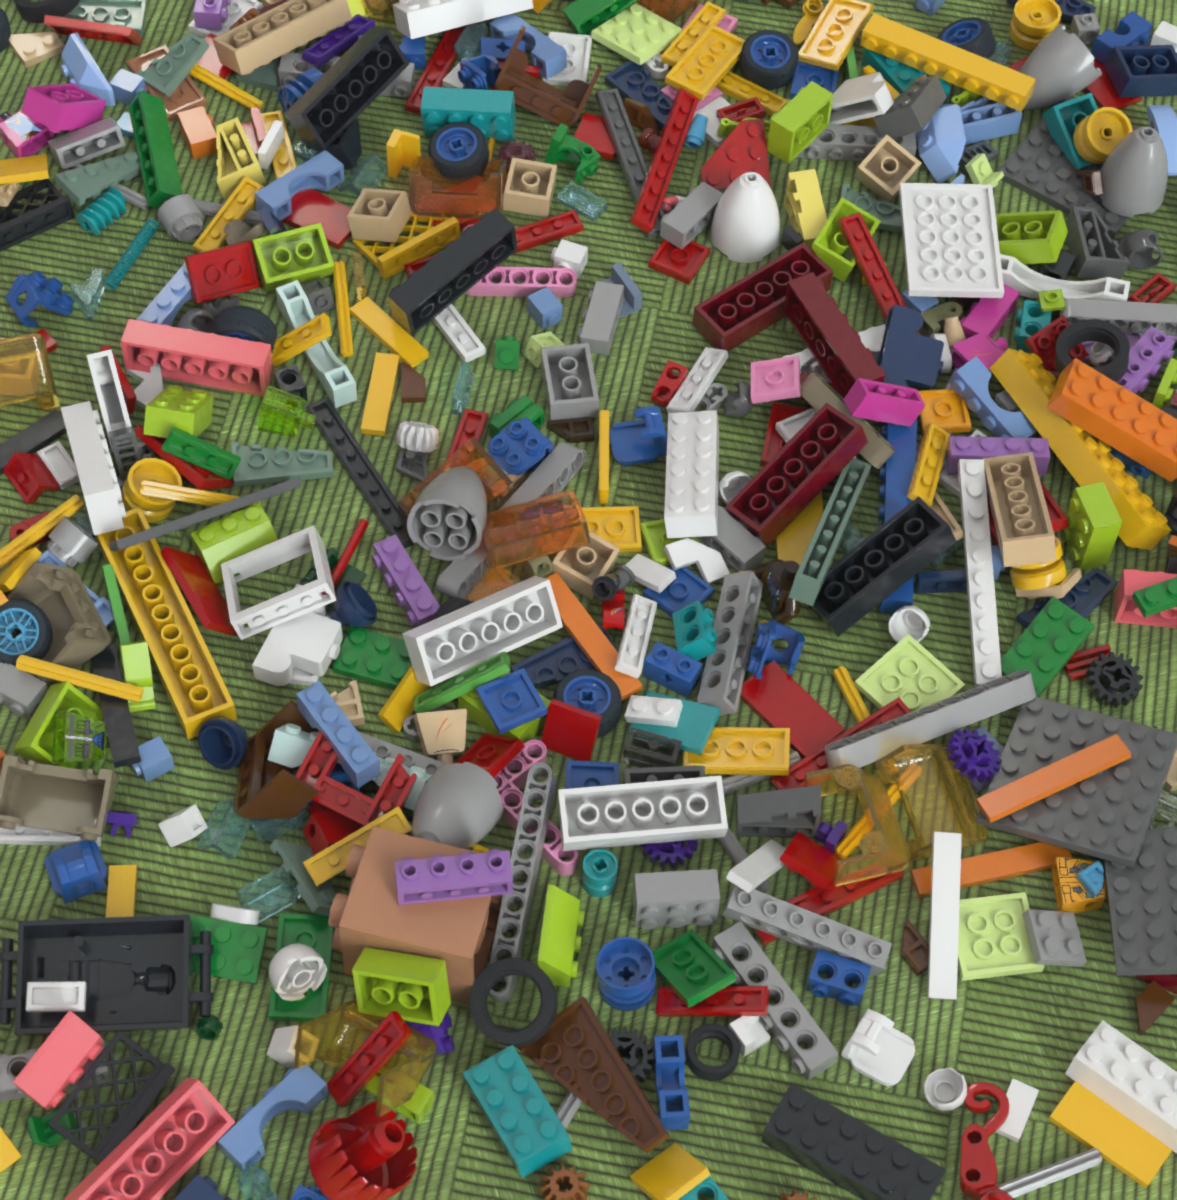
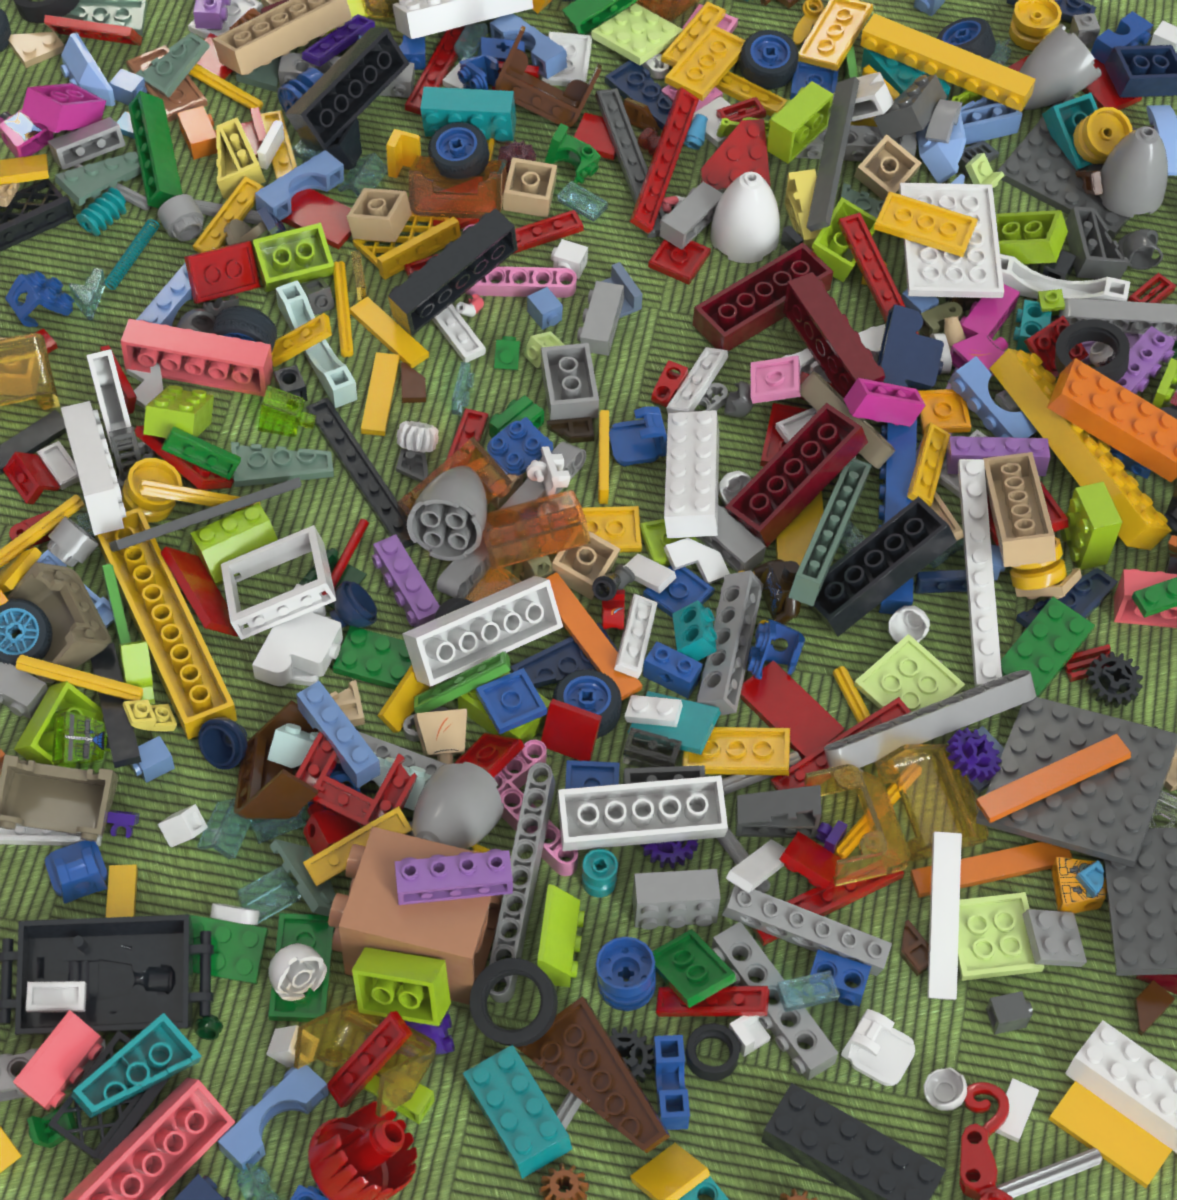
(142, 1063): none -> teal wedge
(149, 717): none -> light yellow slope
(472, 308): none -> arm
(549, 471): none -> white hips
(807, 991): none -> clear light blue plate
(833, 154): none -> dark grey tile
(925, 224): none -> yellow tile
(942, 121): none -> light grey slope
(1009, 1012): none -> dark grey brick

